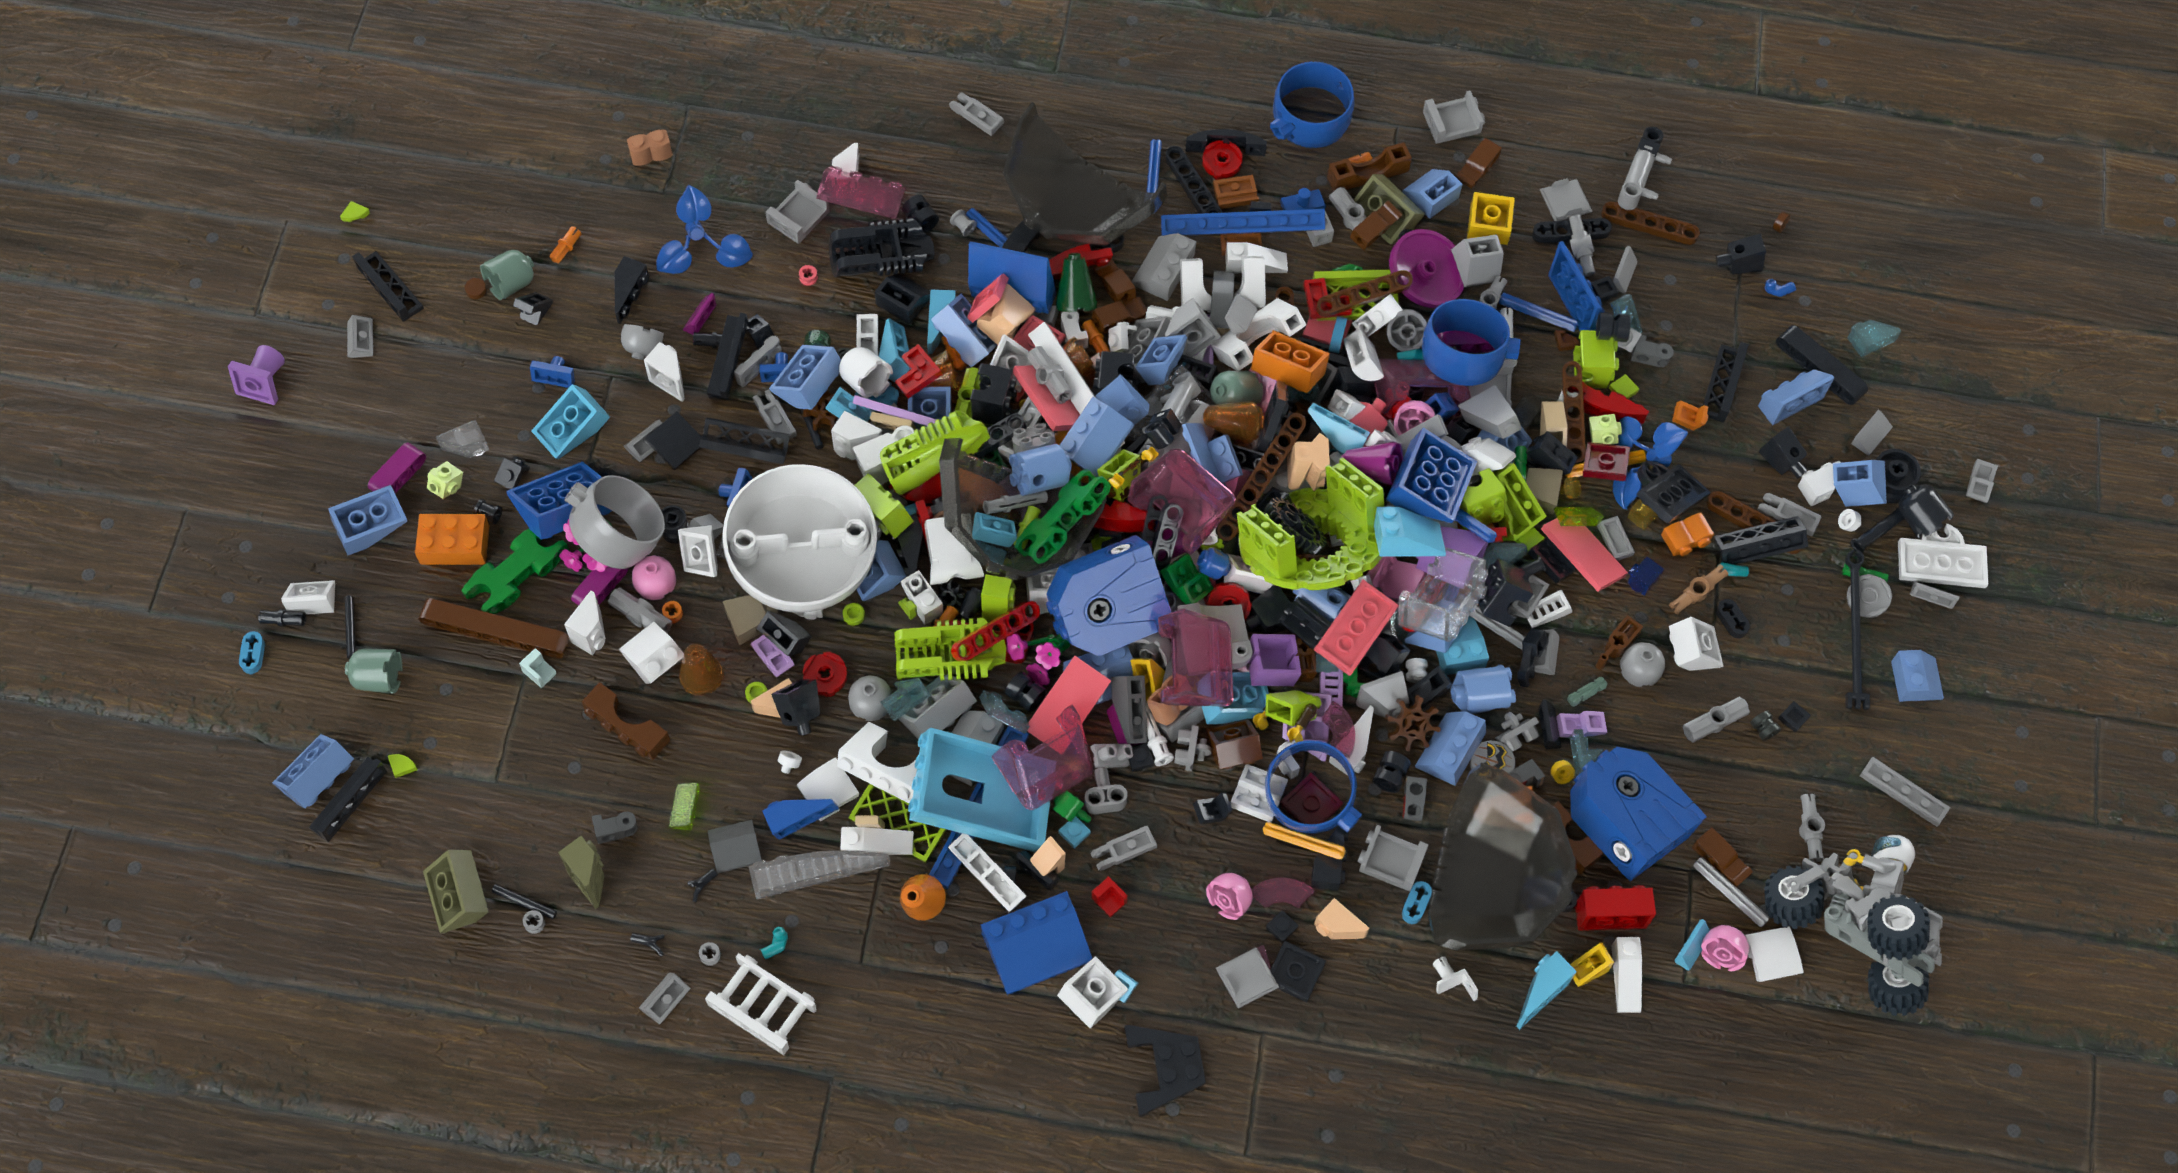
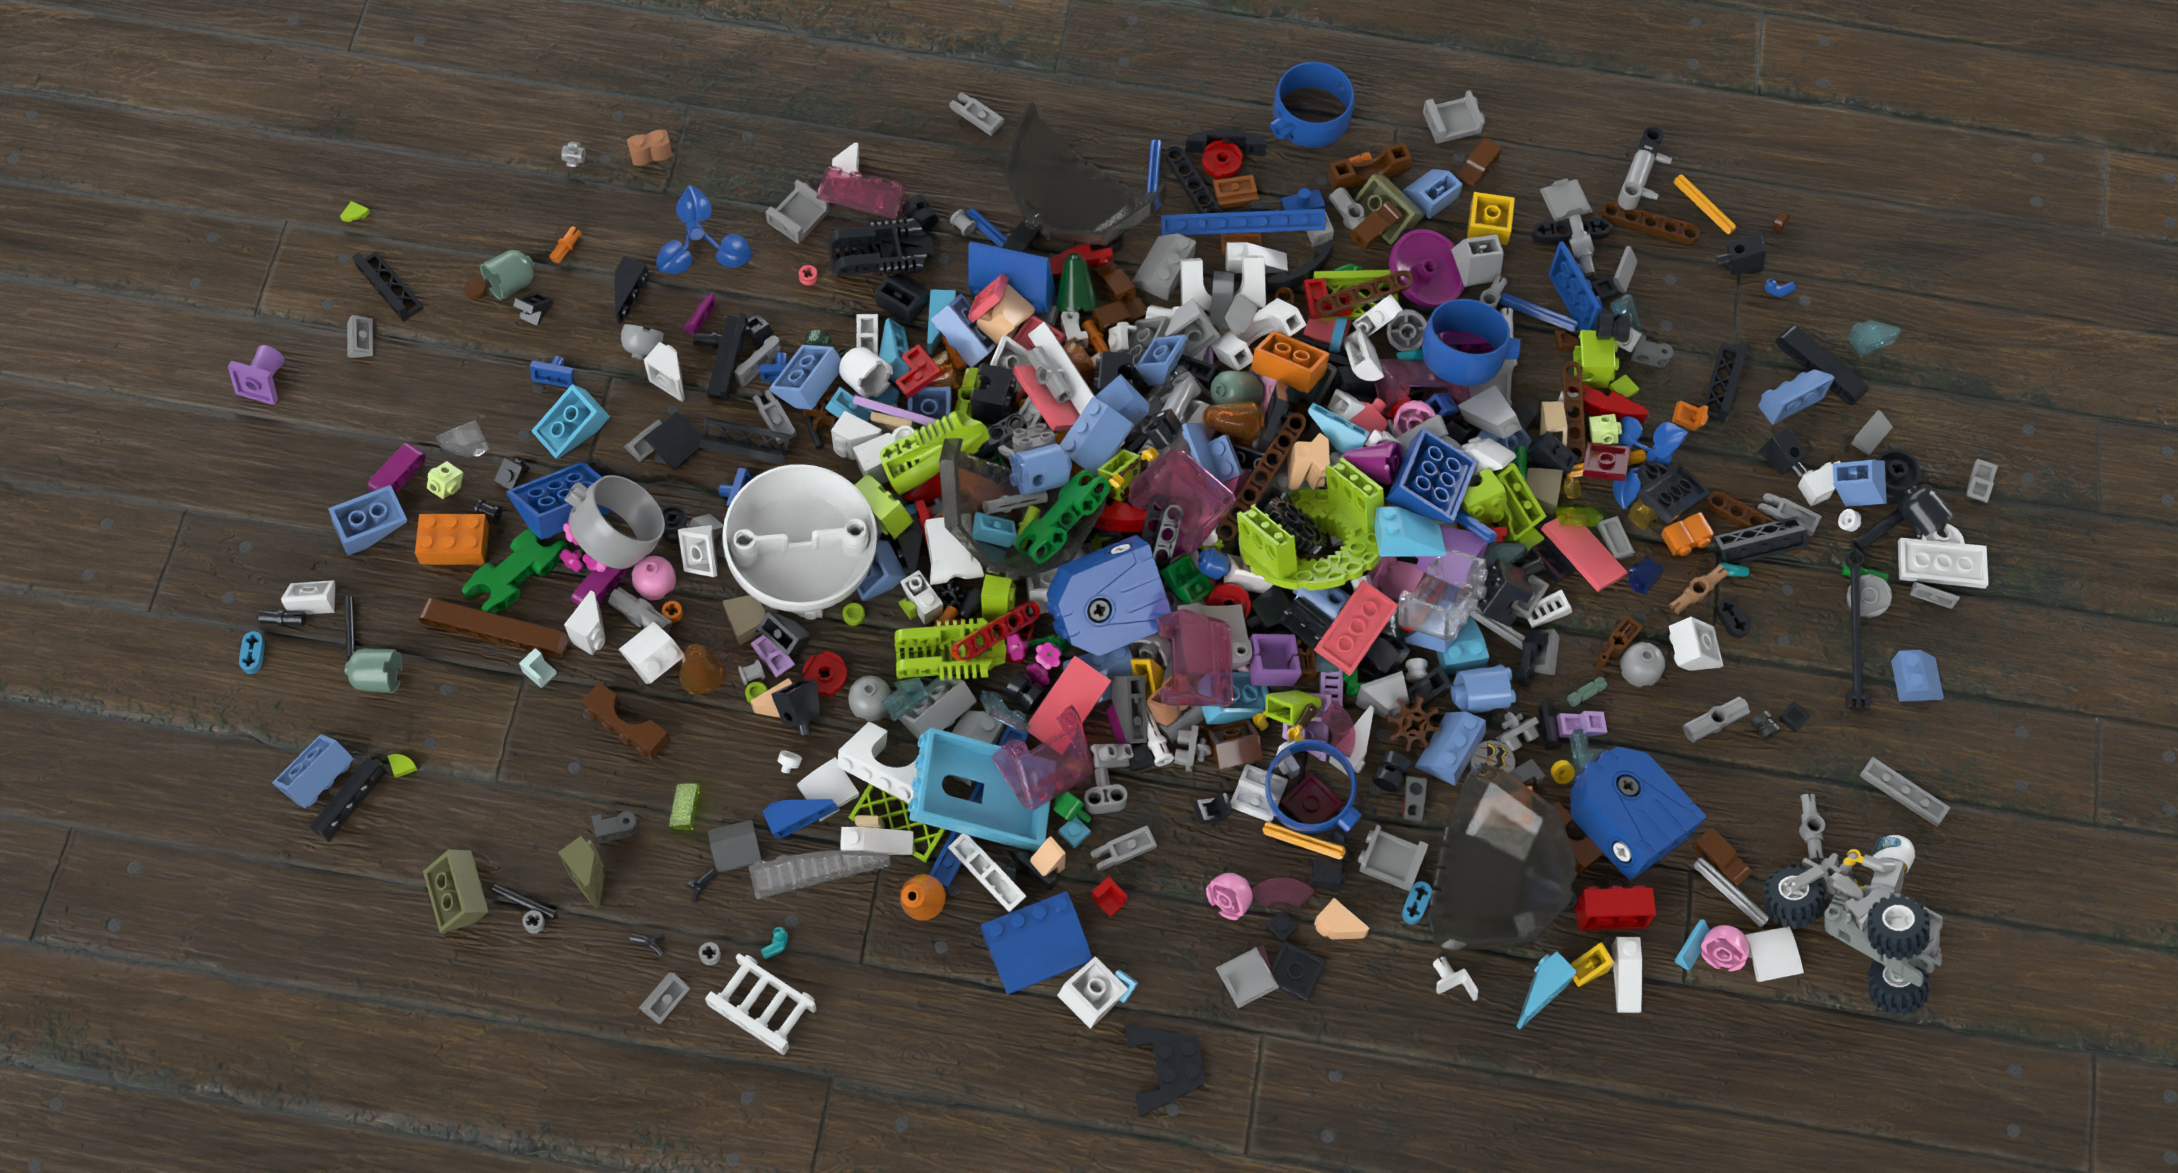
(573, 154): none -> light grey gear
(751, 672): none -> light grey bush
(1306, 272): none -> black slope
(1705, 204): none -> light orange axle

